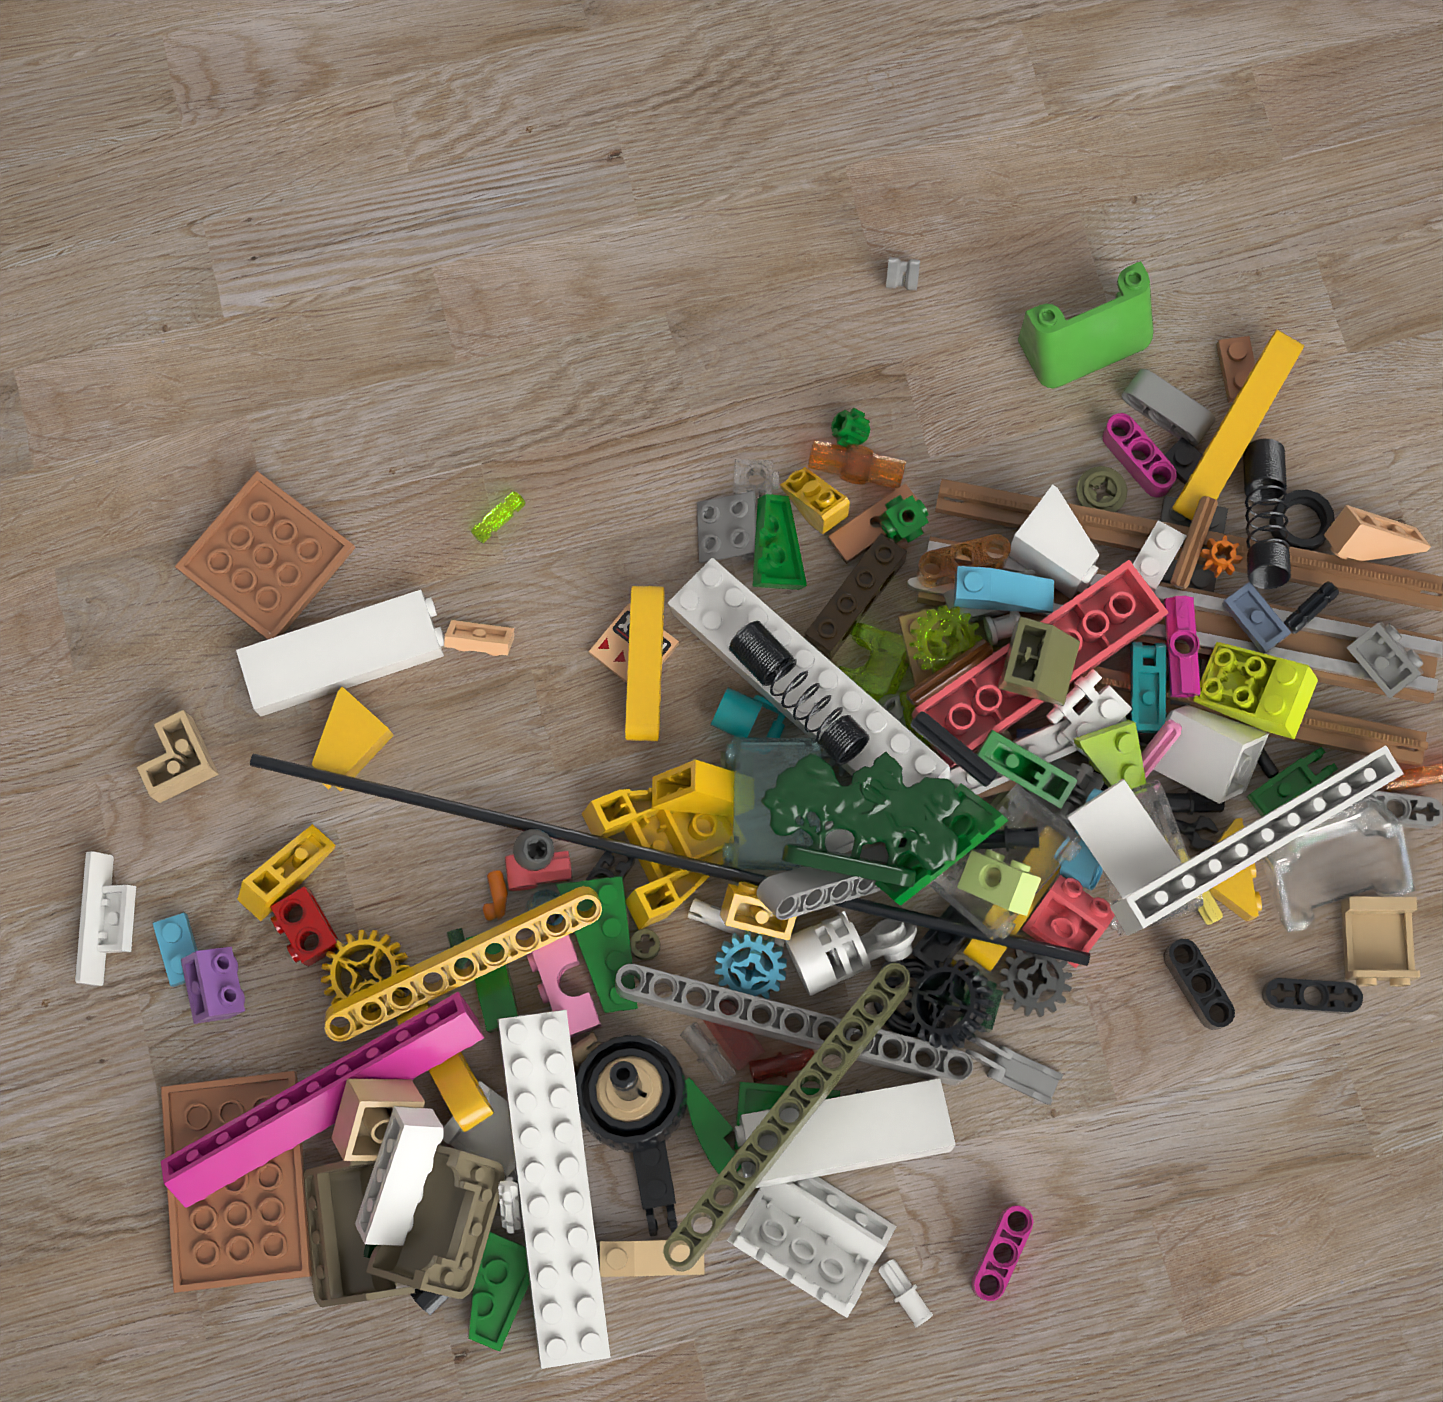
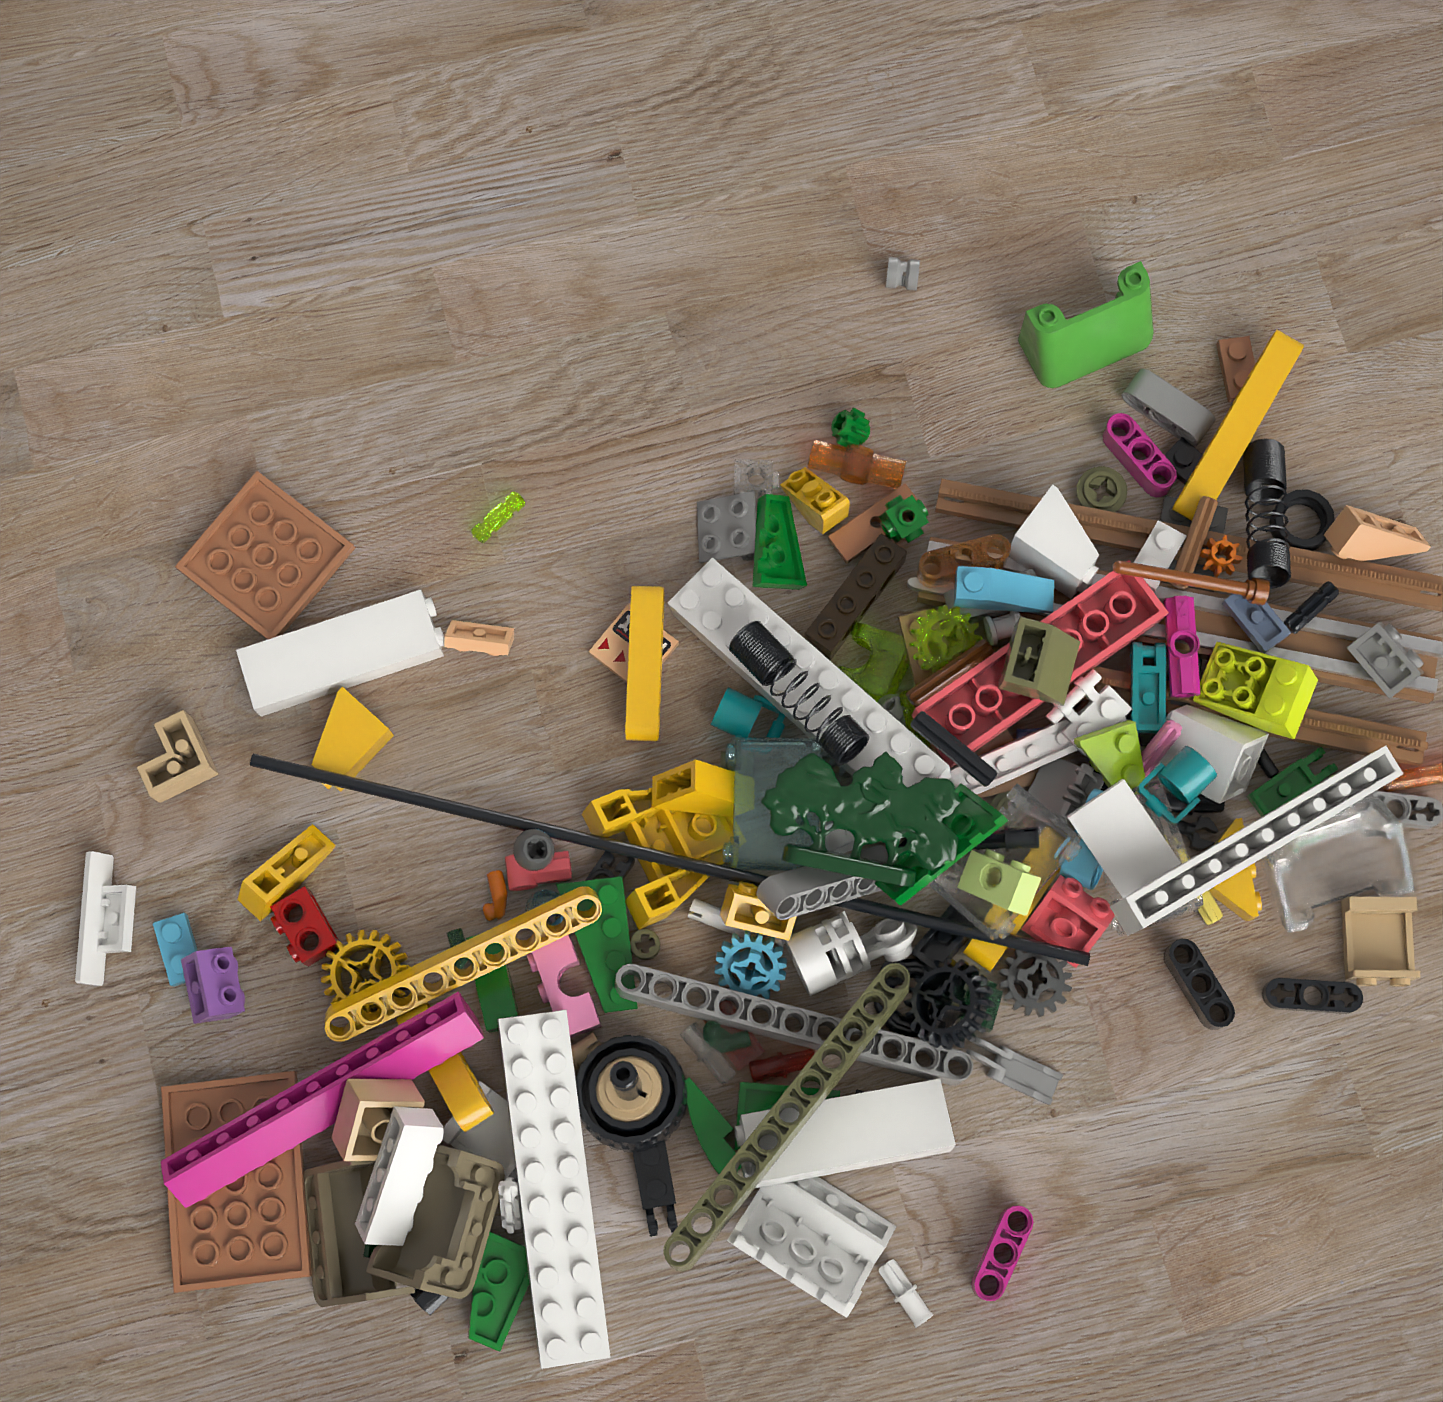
(643, 1259): tan slope -> none
(723, 1040): none -> clear green arm
(1027, 769): green slope -> none
(1184, 778): none -> teal piece
(1254, 590): none -> dark orange piece

